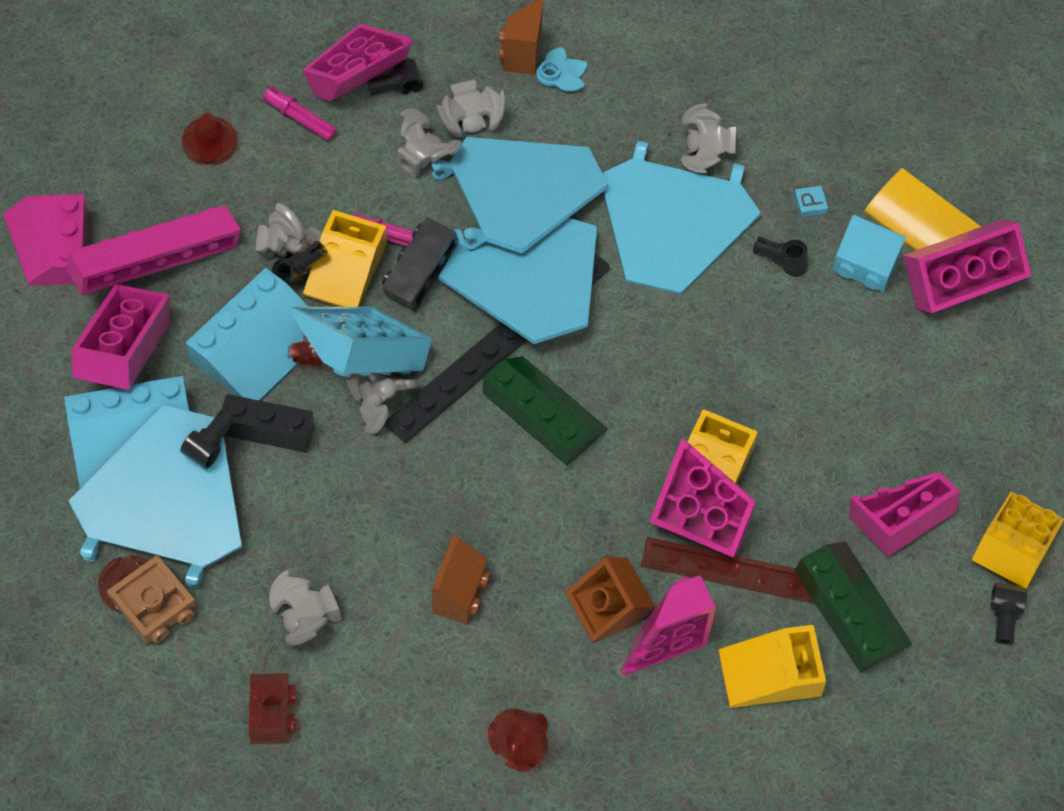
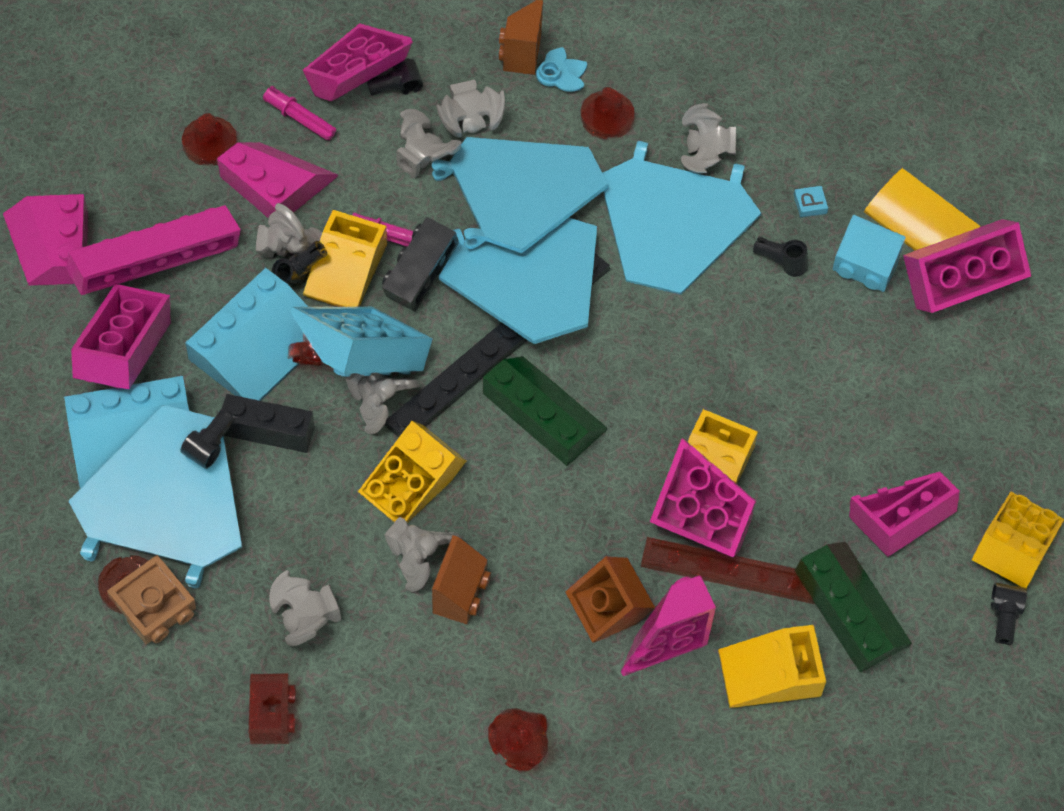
(271, 176): none -> dark pink wedge
(411, 473): none -> yellow slope
(415, 547): none -> light grey animal
(607, 114): none -> clear red tile

